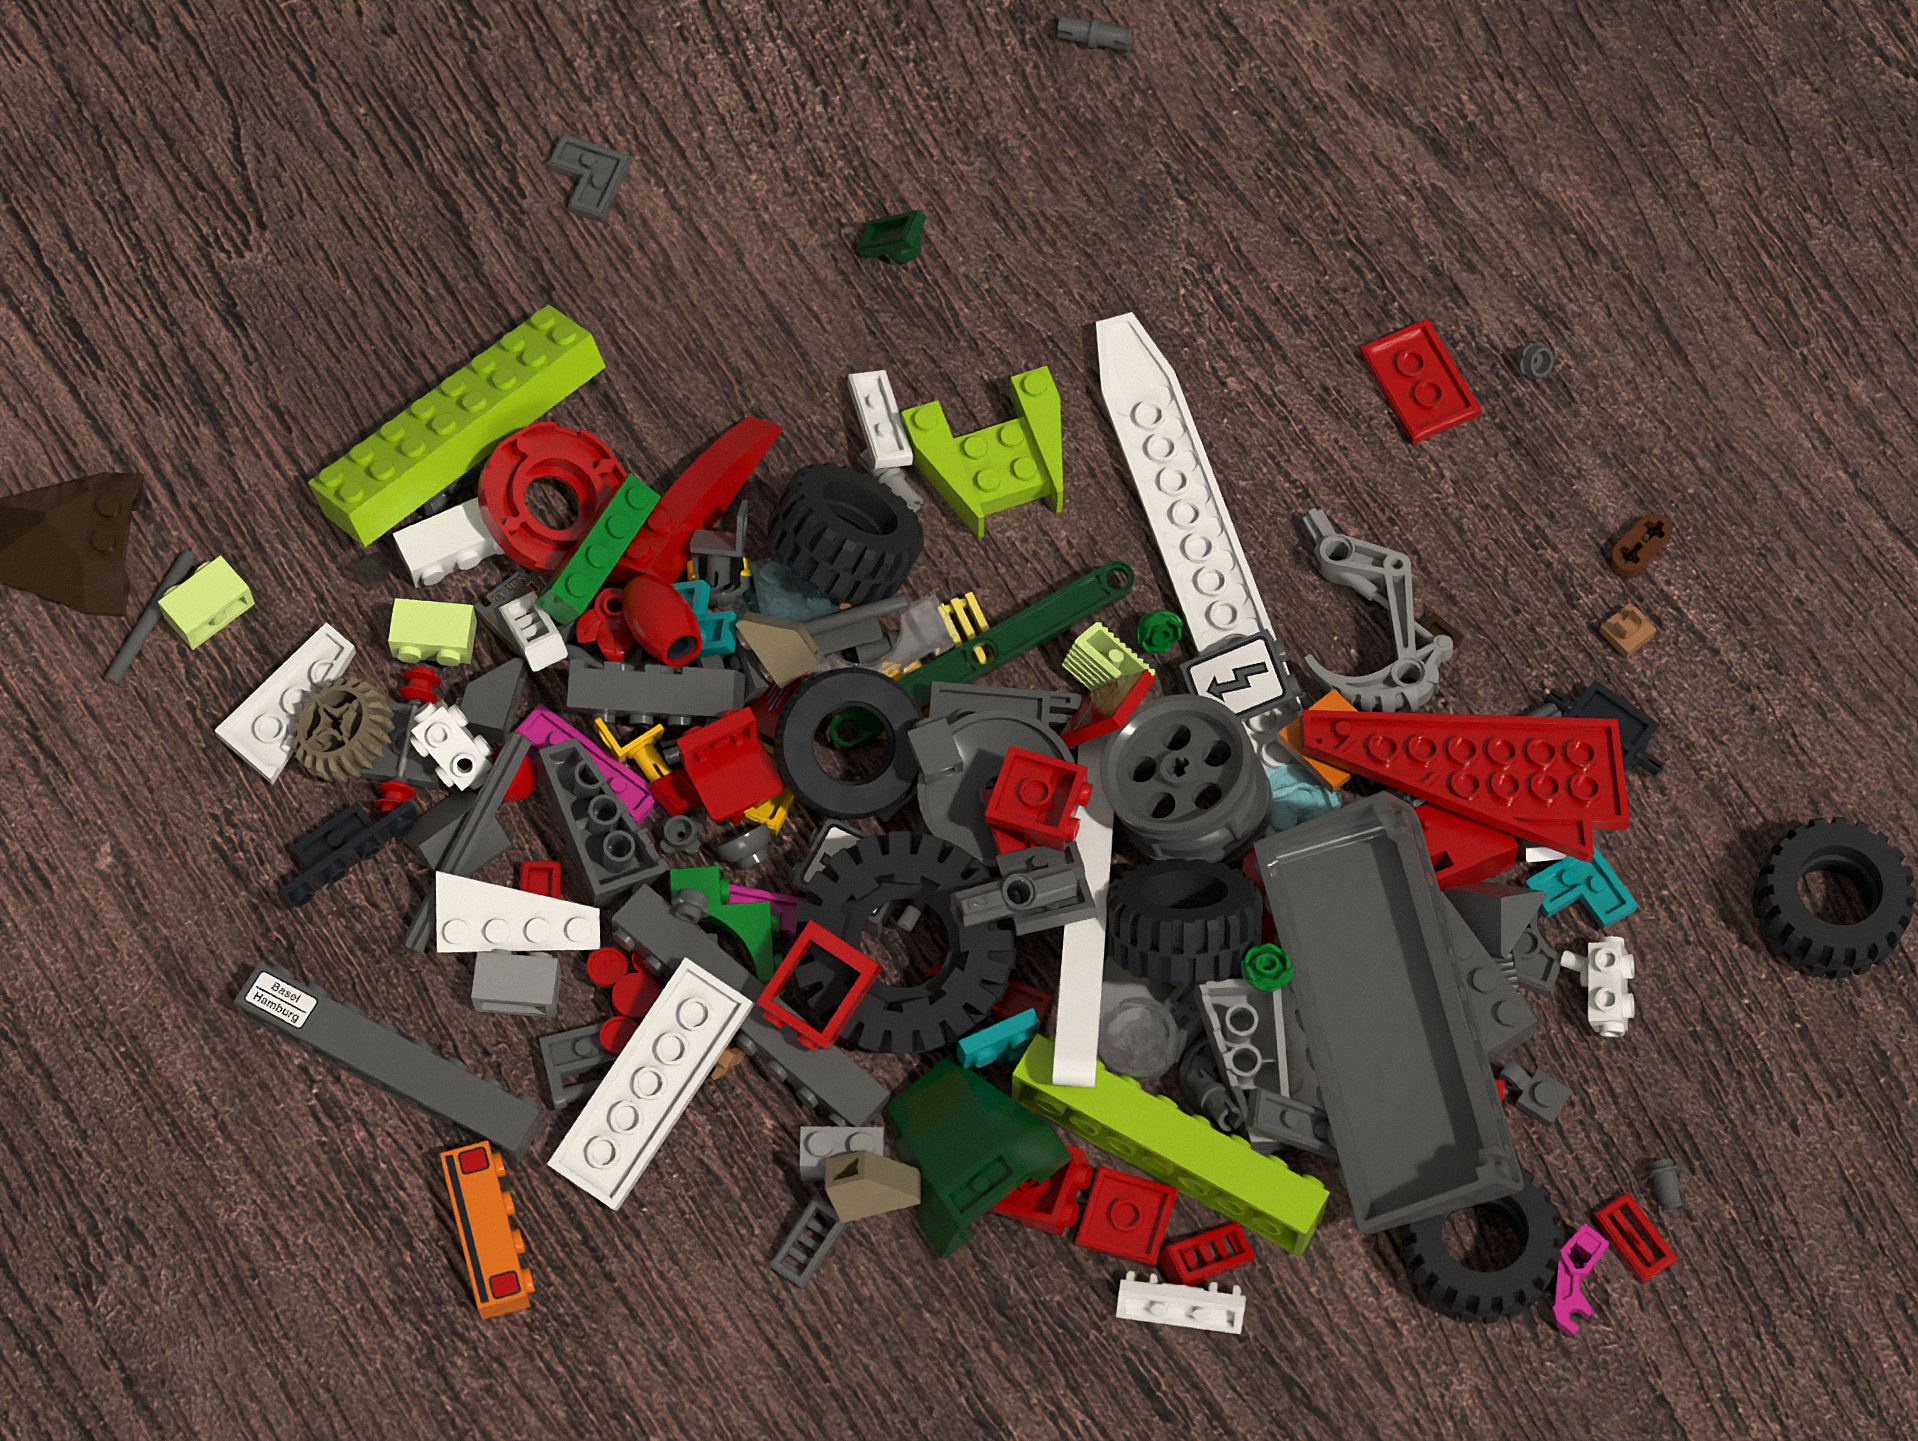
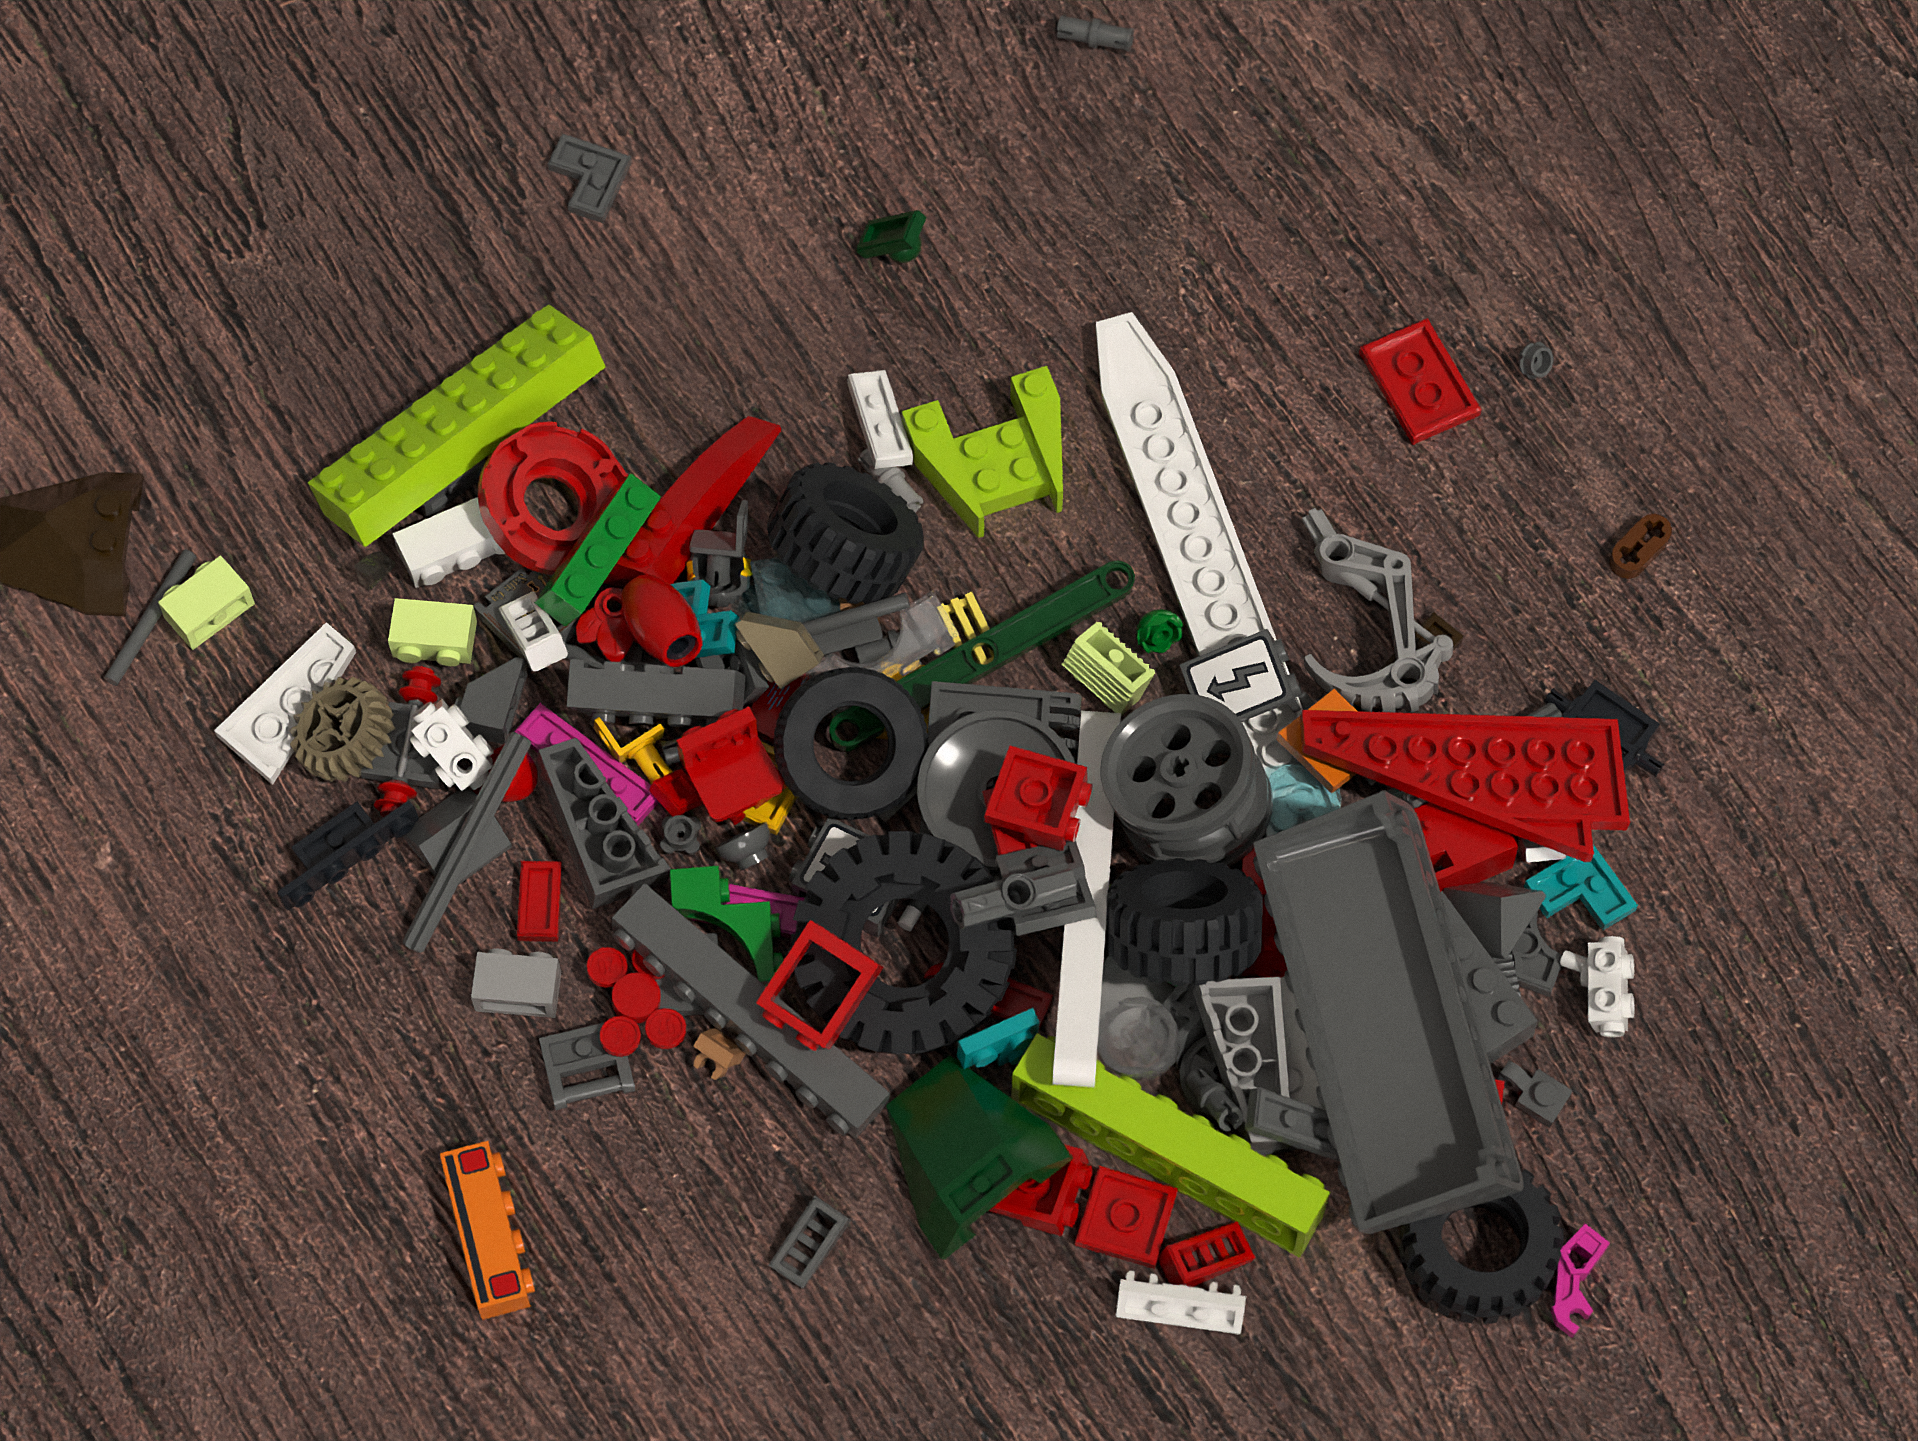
(389, 1061): dark grey brick -> none
(491, 916): white wing -> none
(650, 1084): white plate -> none
(690, 905): dark grey plate -> none
(824, 1143): light grey piece -> none
(869, 1185): dark tan slope -> none
(934, 749): dark grey brick -> none
(1107, 708): red tile -> none
(1268, 957): green plate -> none
(1621, 1245): red tile -> none
(1628, 630): medium nougat tile -> none
(1667, 1185): dark grey pin -> none
(1854, 854): black tyre -> none

